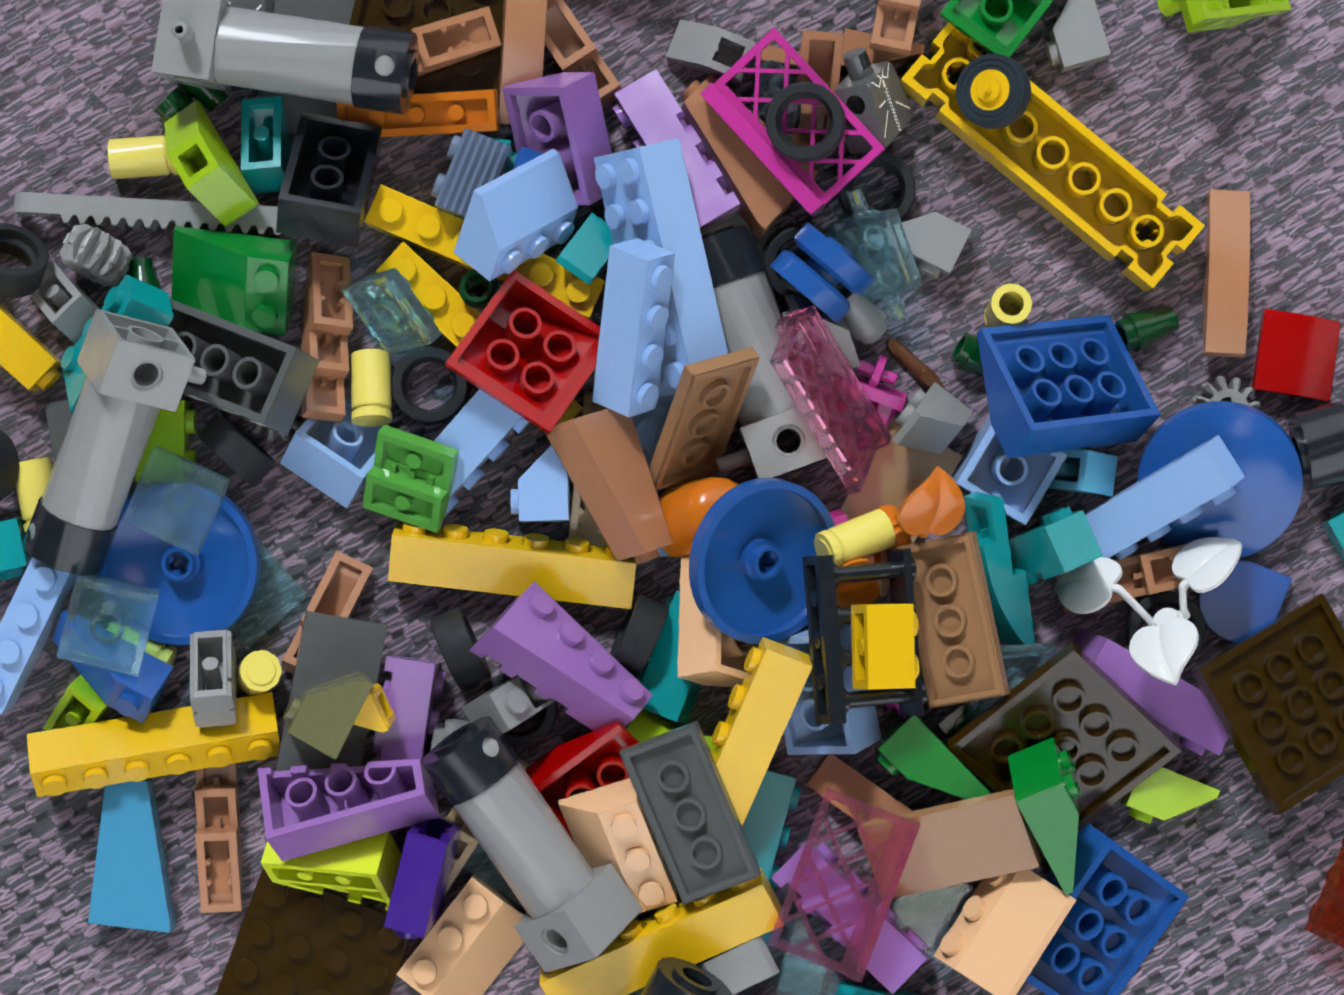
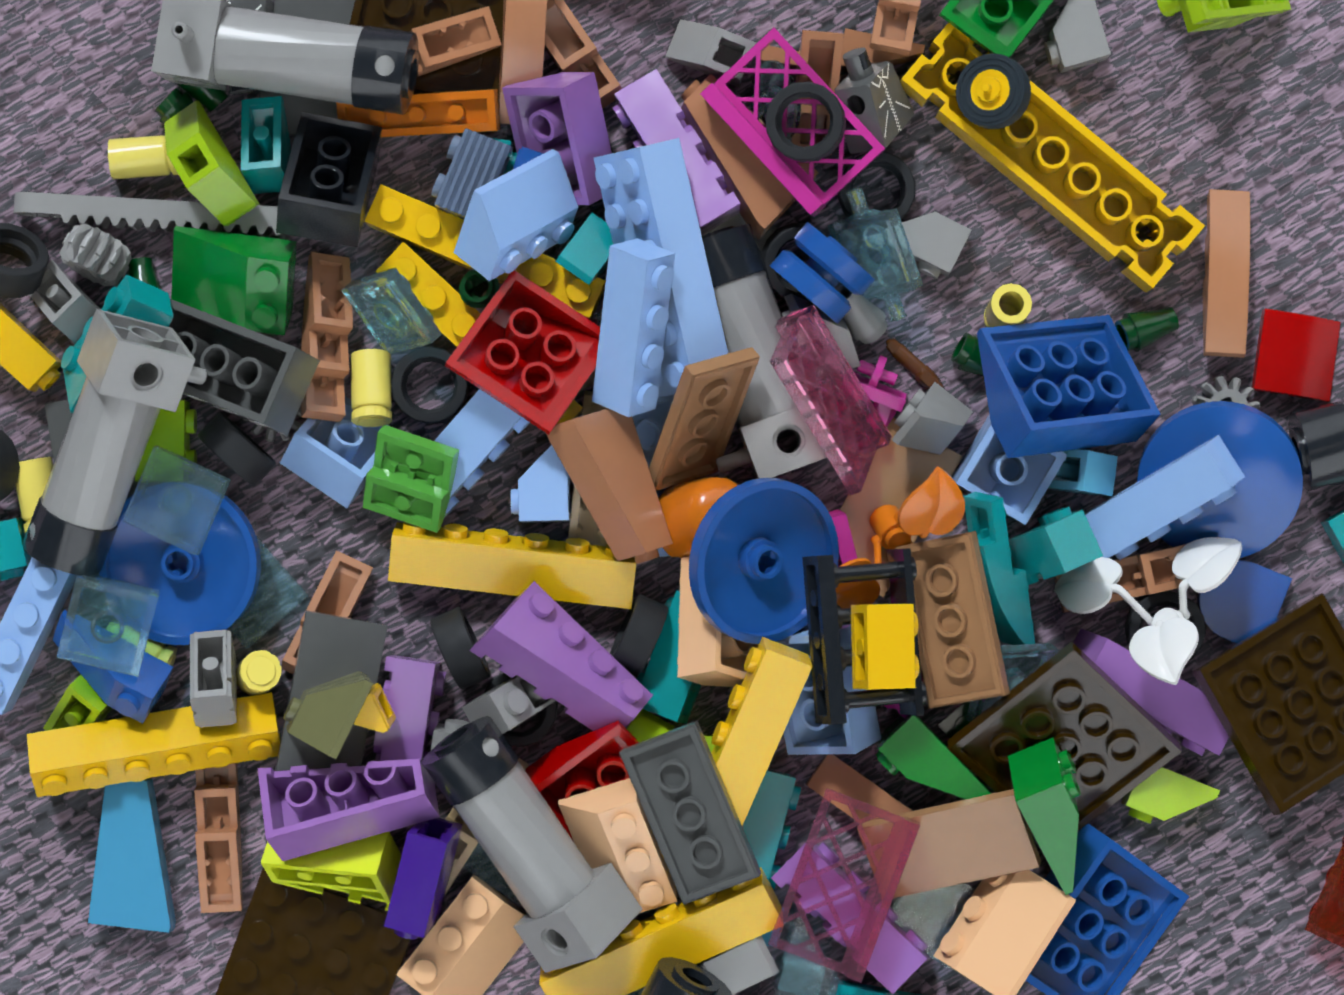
(856, 537): light yellow piece -> none

